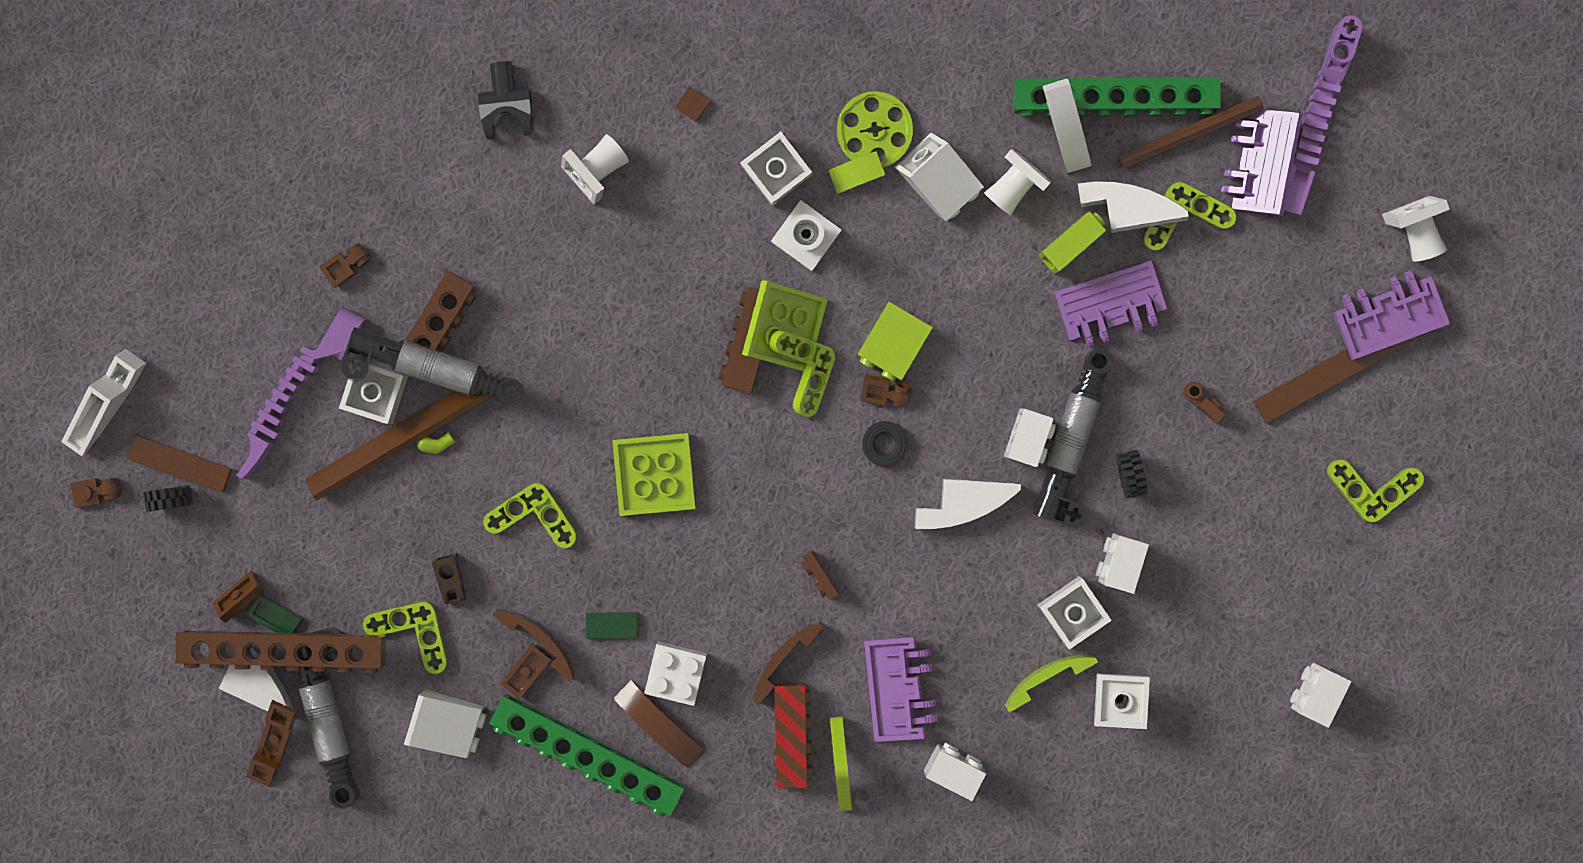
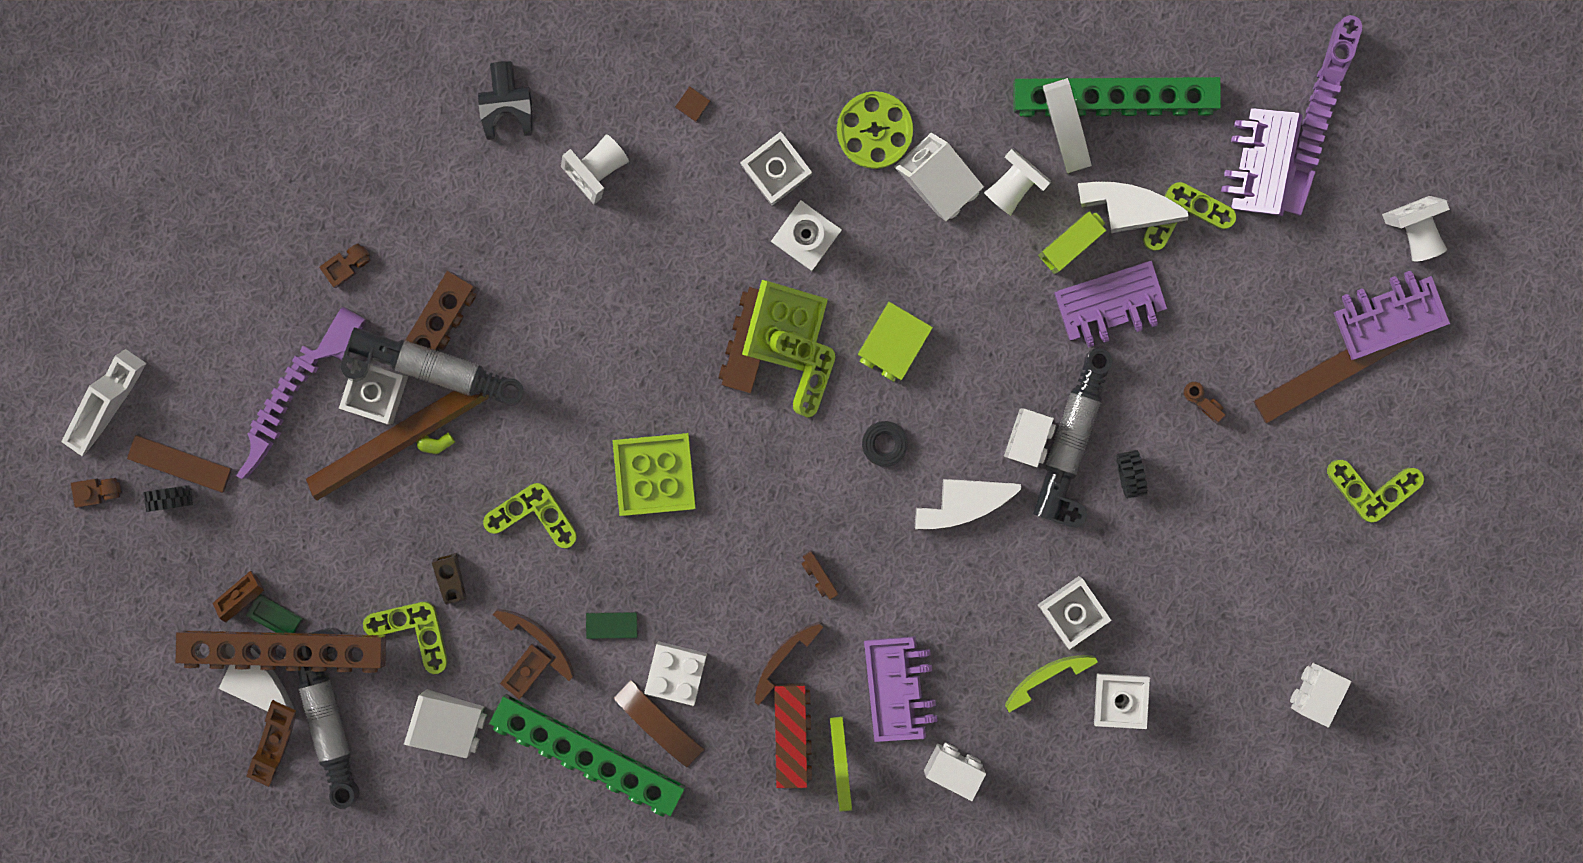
(856, 172): lime slope -> none
(877, 390): reddish brown plate -> none
(1122, 563): white brick -> none
(1190, 132): reddish brown axle -> none

